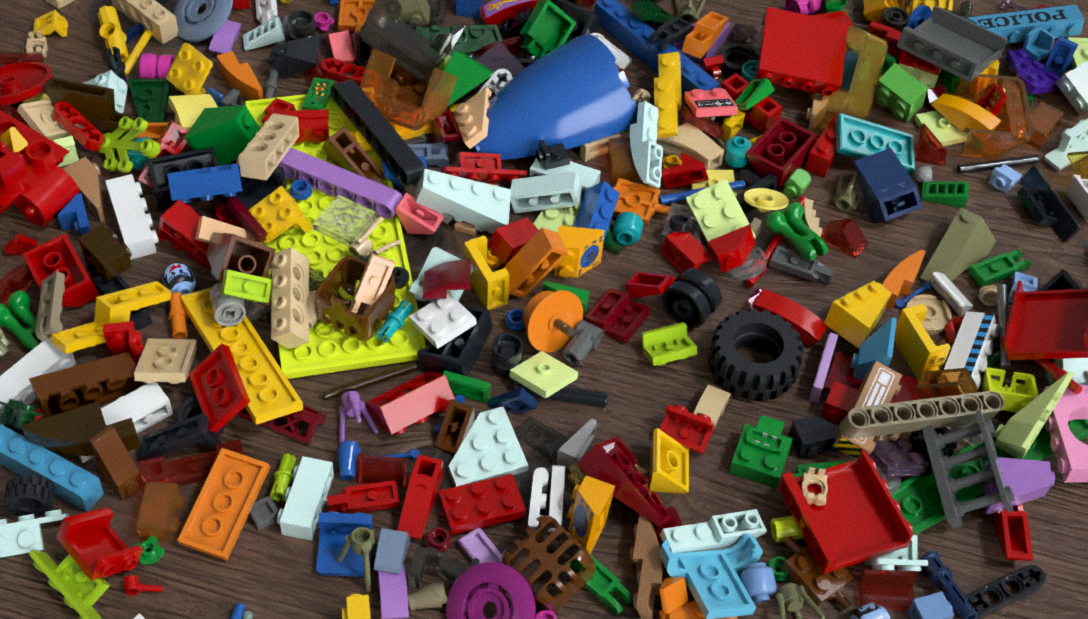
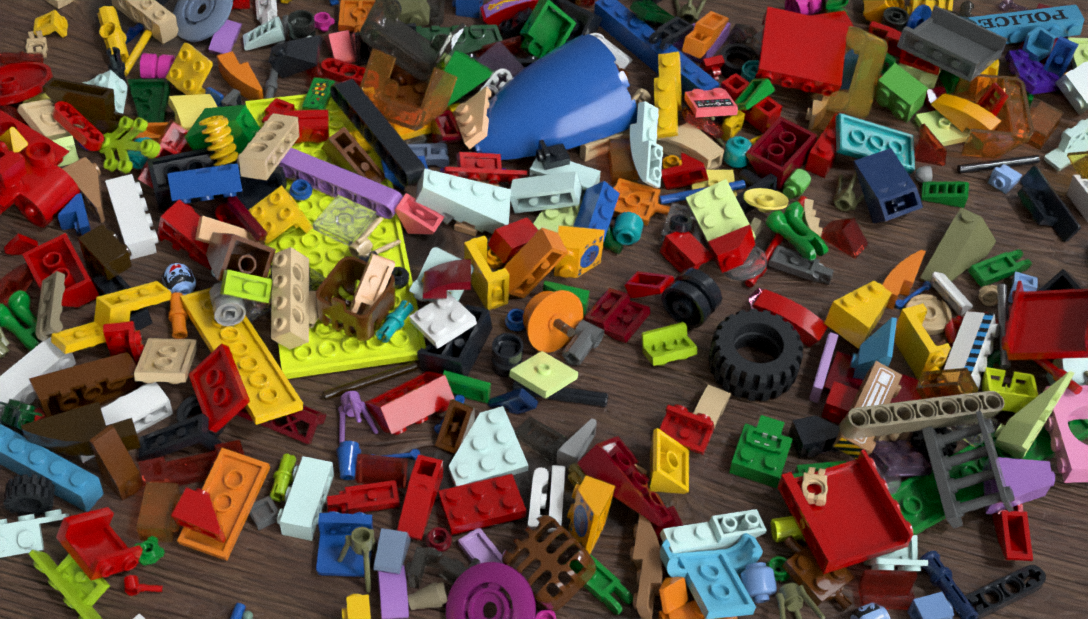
(199, 514): none -> red slope
(220, 139): none -> yellow piece

